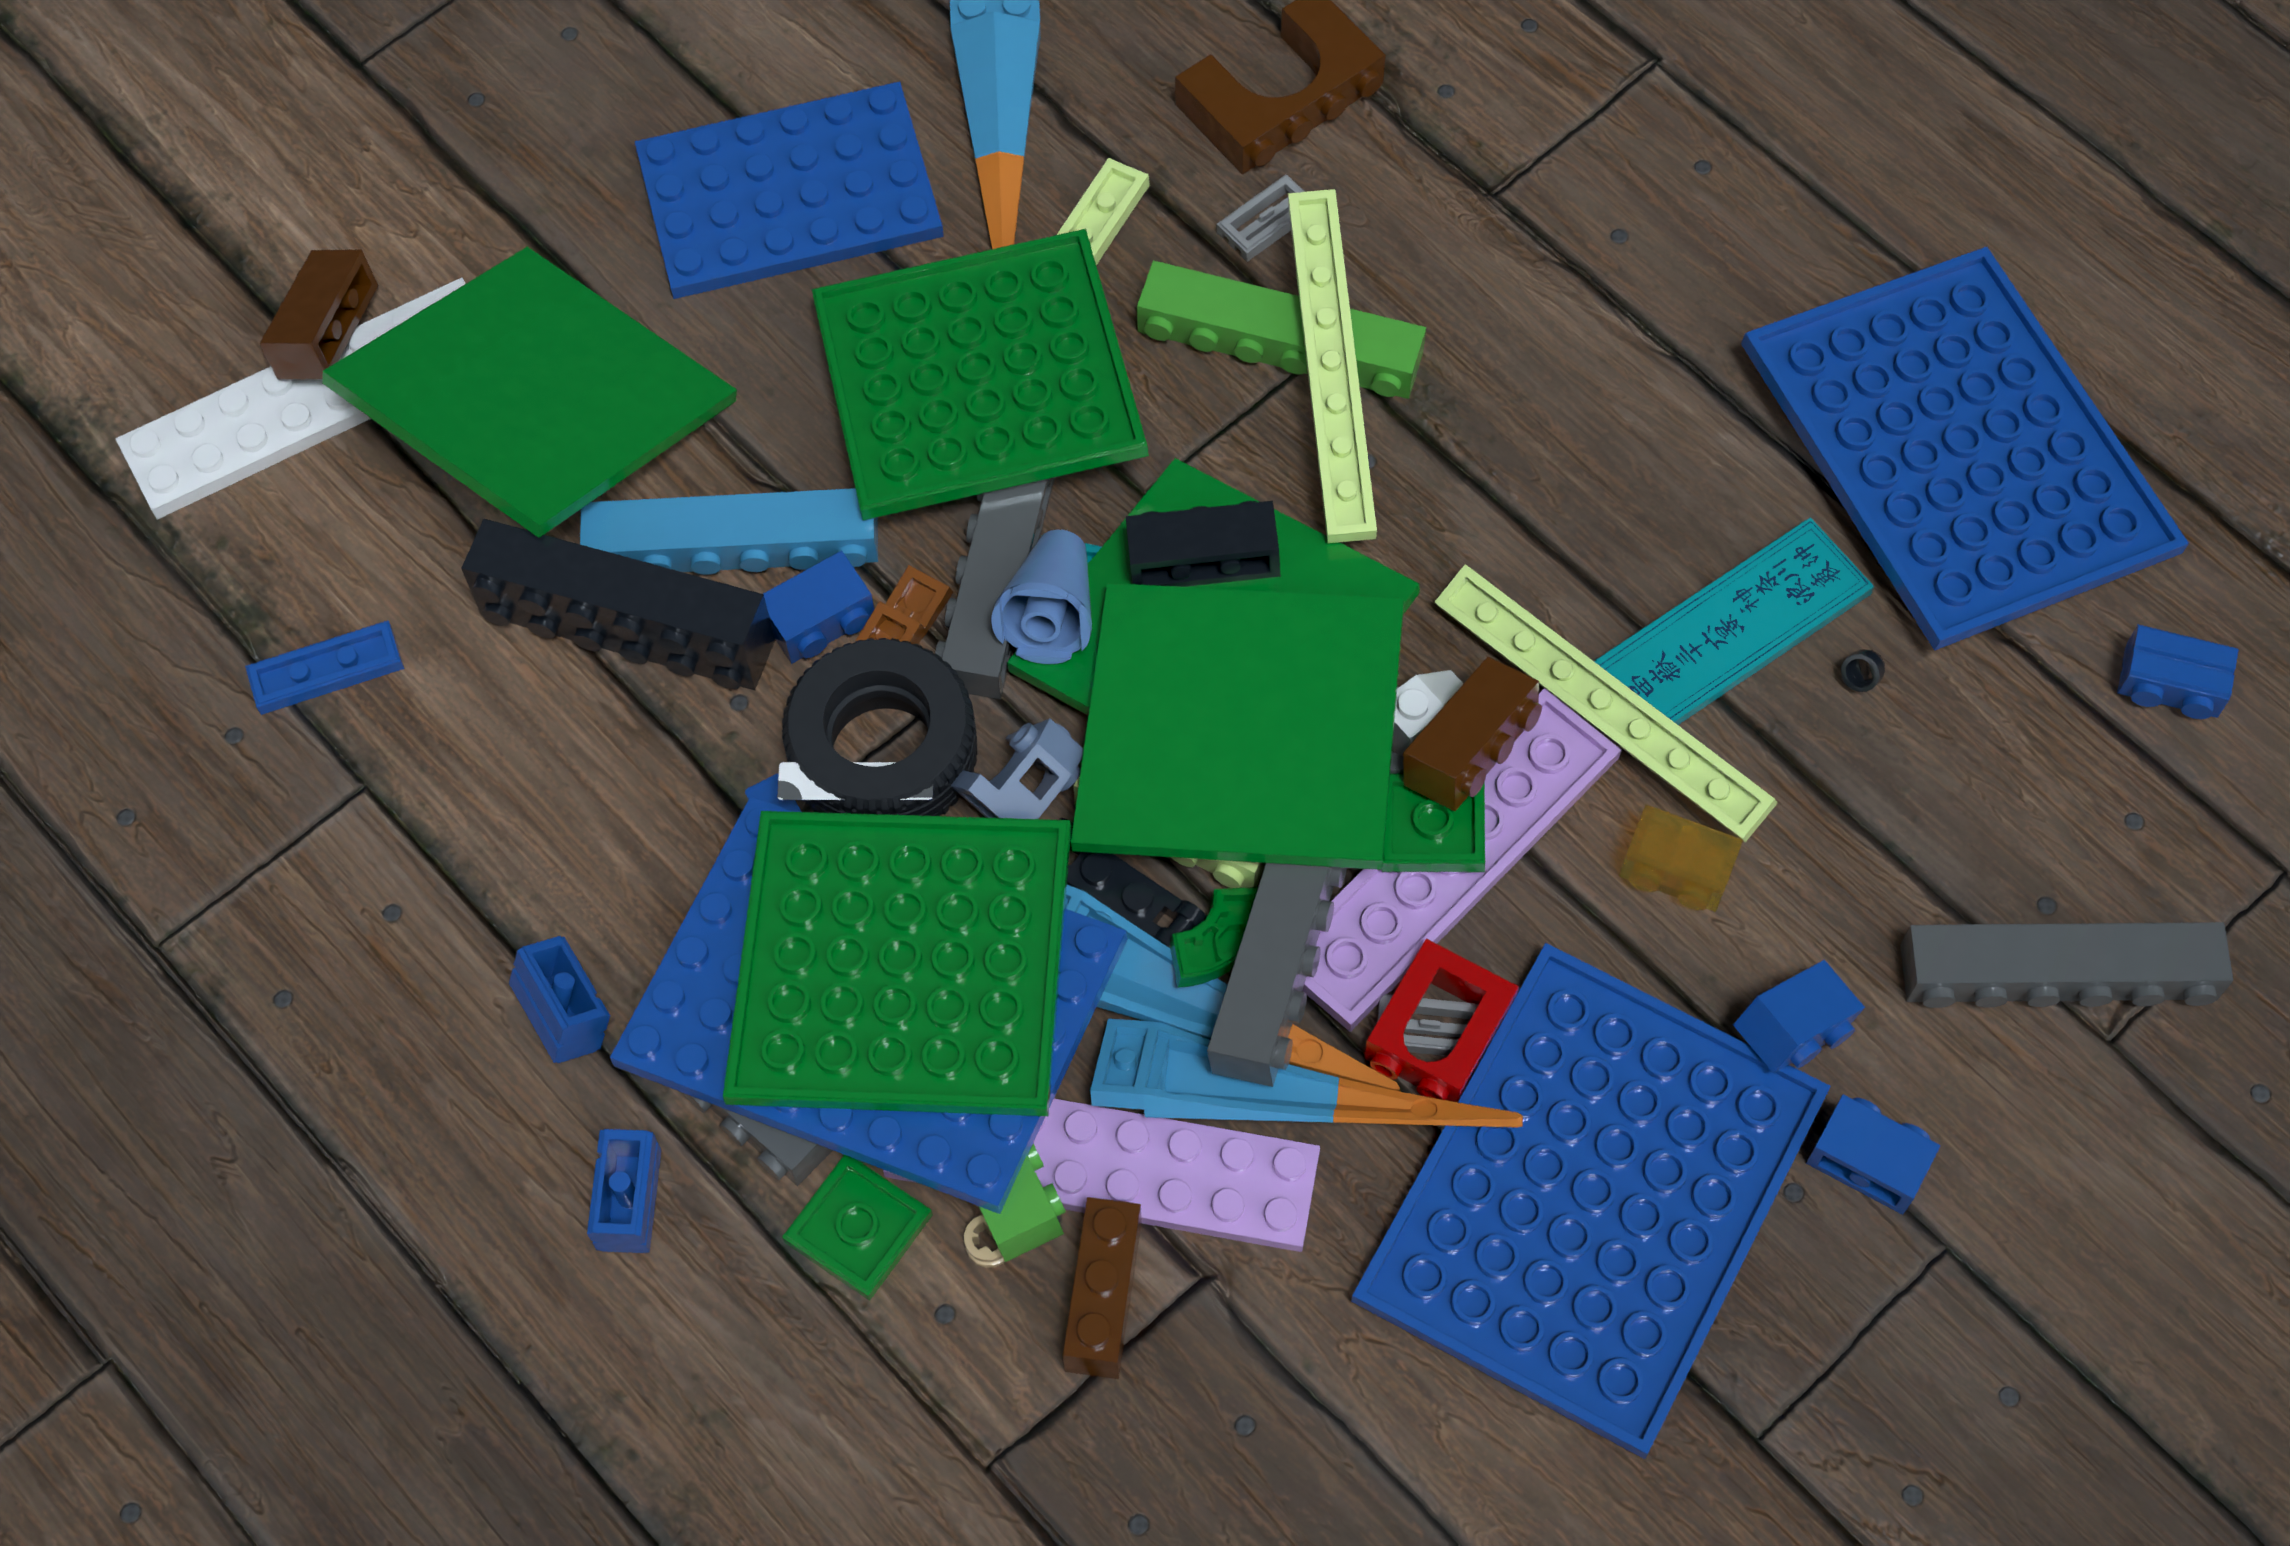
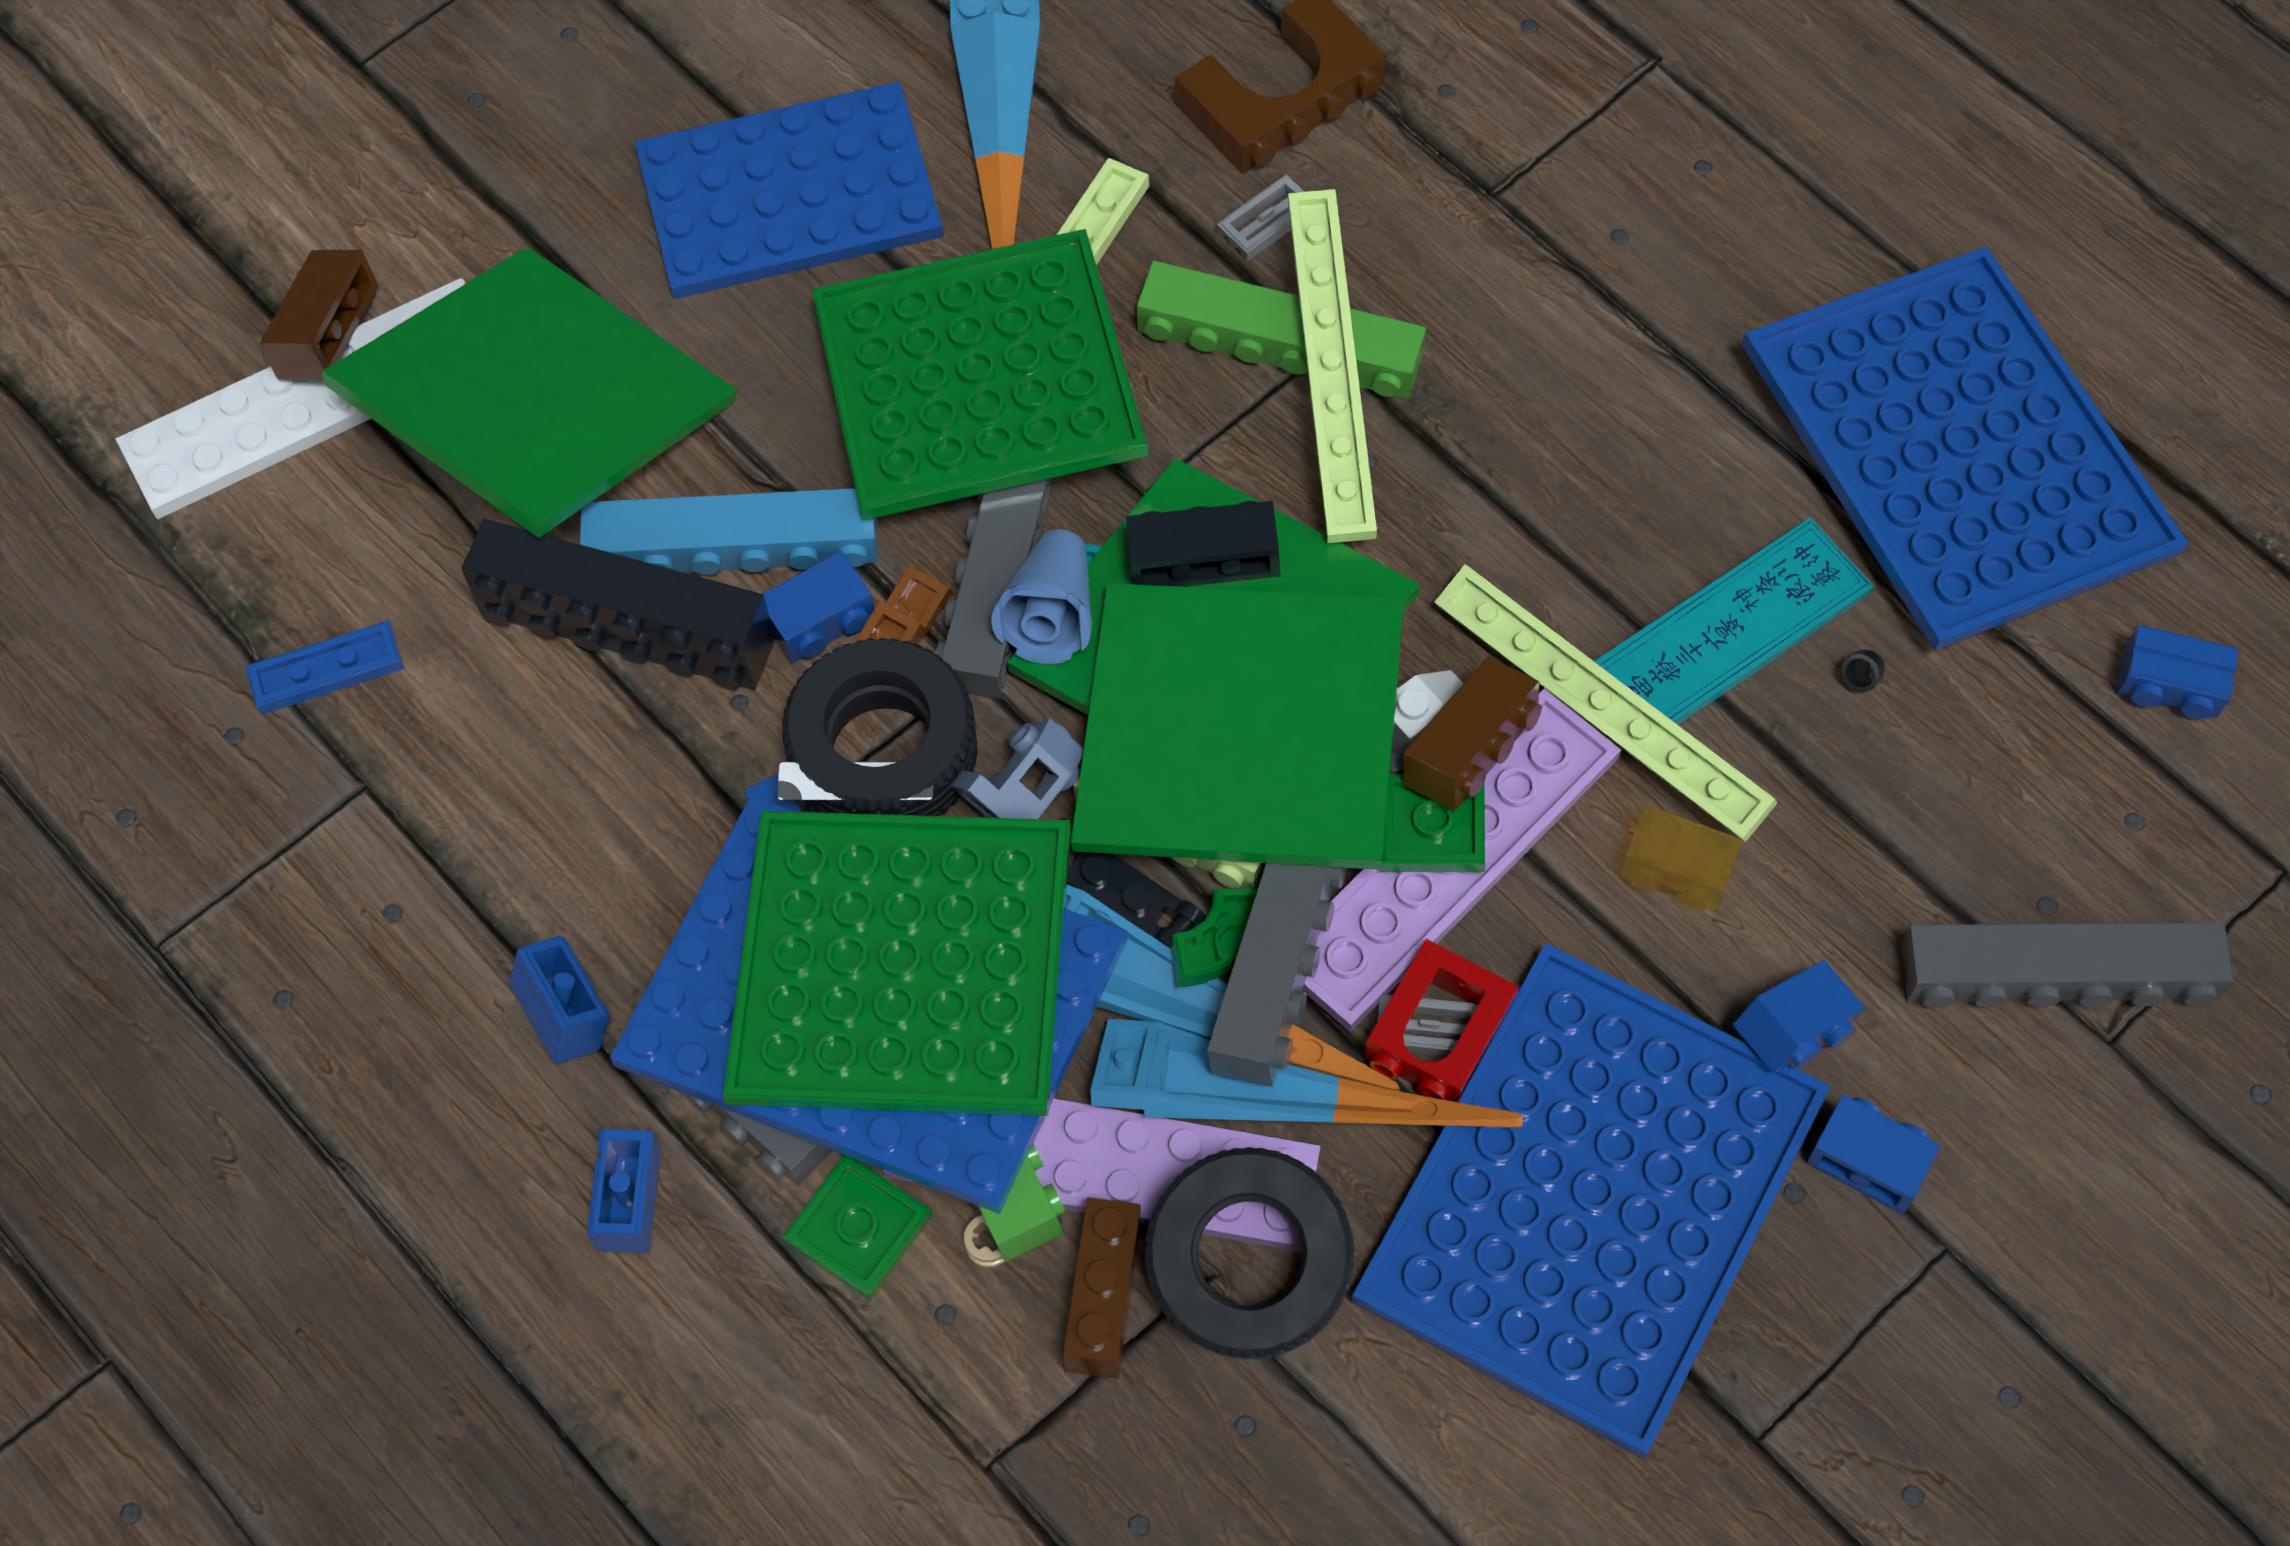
(1175, 1237): none -> black tyre

